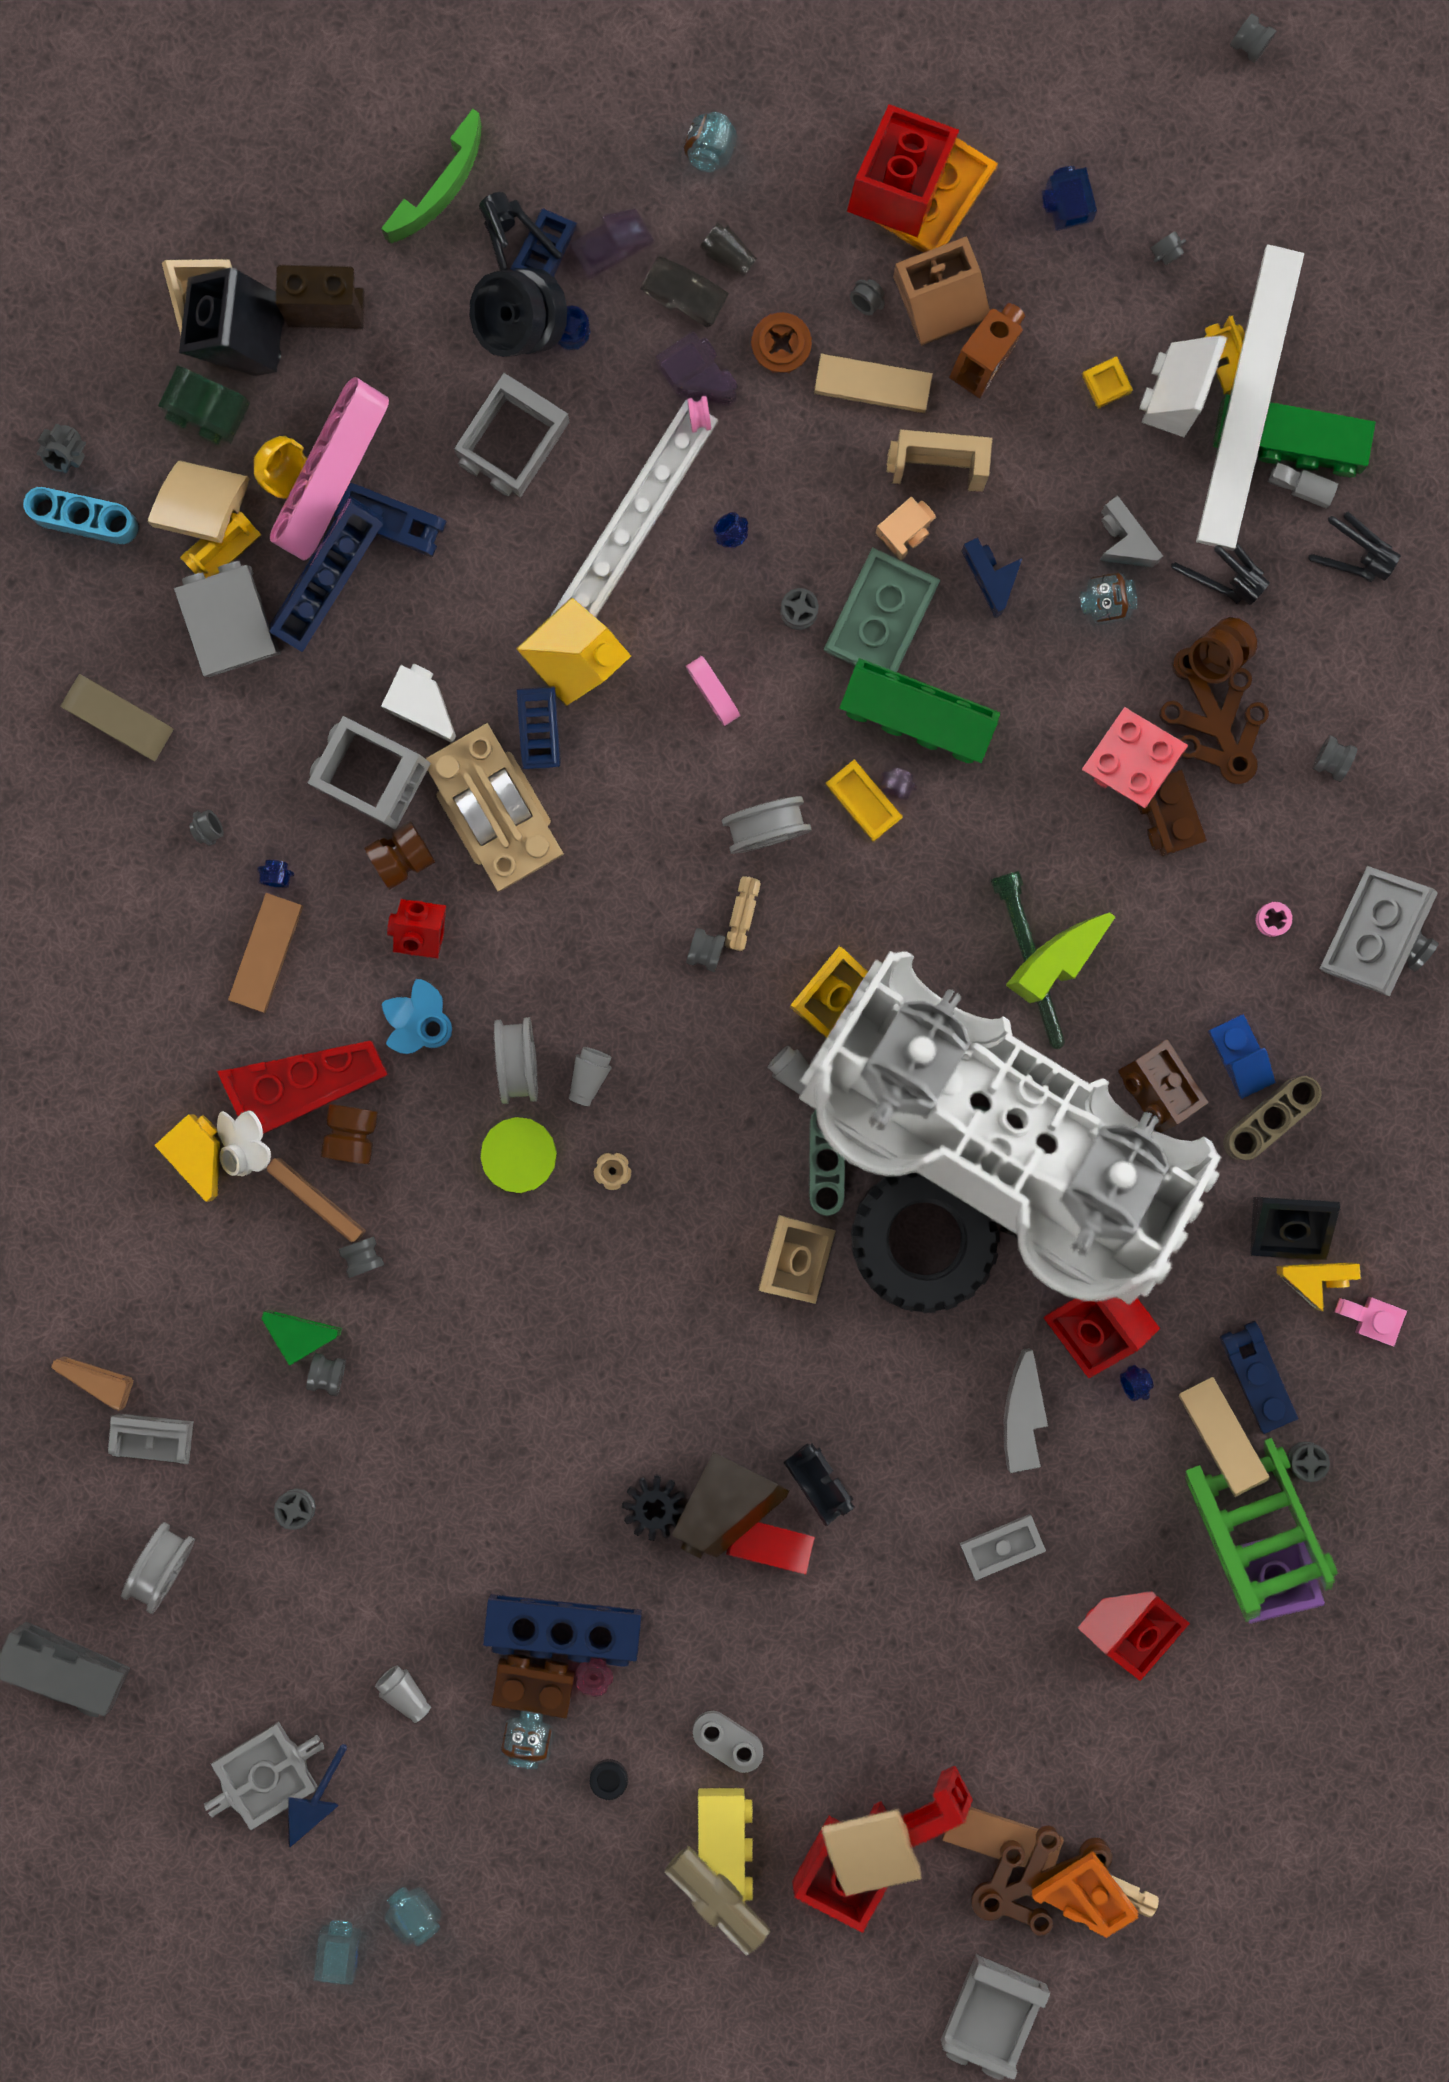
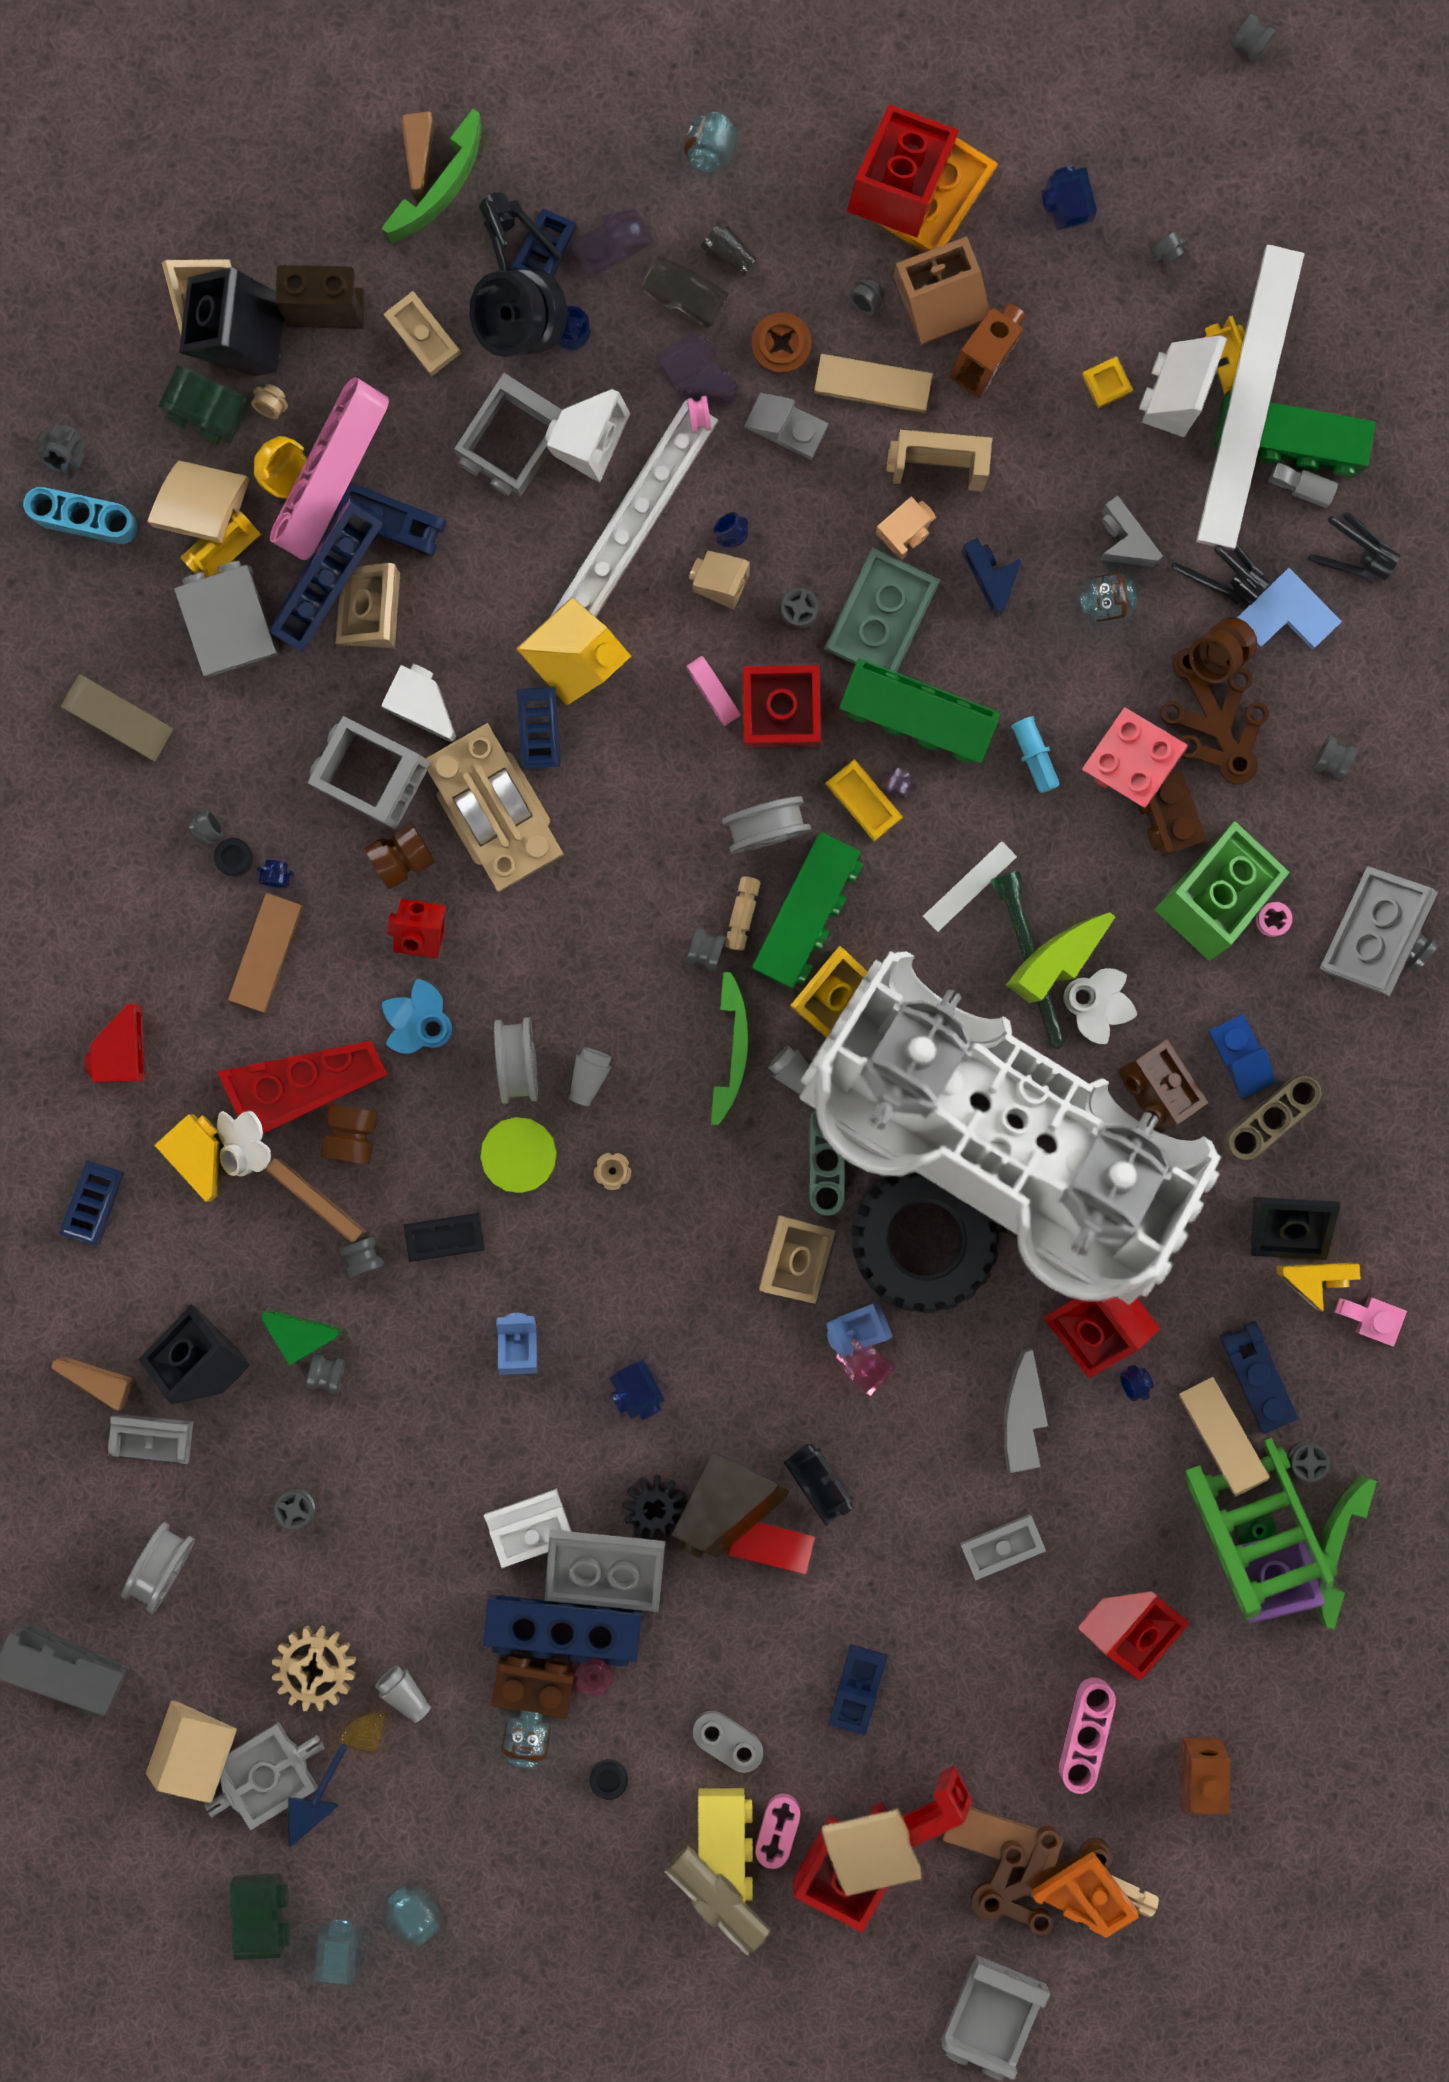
(100, 1222): none -> dark blue slope
(118, 1049): none -> red slope
(190, 1753): none -> tan slope
(193, 1359): none -> black slope
(233, 857): none -> black tile
(258, 1916): none -> clear green brick
(269, 401): none -> tan plate
(331, 1670): none -> tan gear
(365, 1731): none -> clear yellow tile
(369, 607): none -> tan slope
(418, 139): none -> medium nougat slope
(422, 333): none -> tan plate
(444, 1237): none -> black plate
(517, 1344): none -> medium blue bracket
(525, 1527): none -> white plate
(589, 433): none -> white slope
(604, 1570): none -> light grey tile
(637, 1390): none -> clear blue brick
(720, 577): none -> tan slope
(732, 1002): none -> bright green slope
(781, 706): none -> red brick
(786, 425): none -> light grey slope
(786, 1833): none -> bright pink beam
(806, 911): none -> green brick
(857, 1689): none -> dark blue slope
(864, 1324): none -> medium blue bracket
(866, 1367): none -> clear pink plate
(969, 886): none -> white sticker
(1035, 754): none -> medium azure axle
(1087, 1753): none -> bright pink beam
(1105, 1004): none -> white plate
(1205, 1777): none -> dark orange torso
(1222, 891): none -> bright green slope
(1247, 1531): none -> green tile
(1292, 603): none -> light blue tile
(1354, 1501): none -> bright green slope

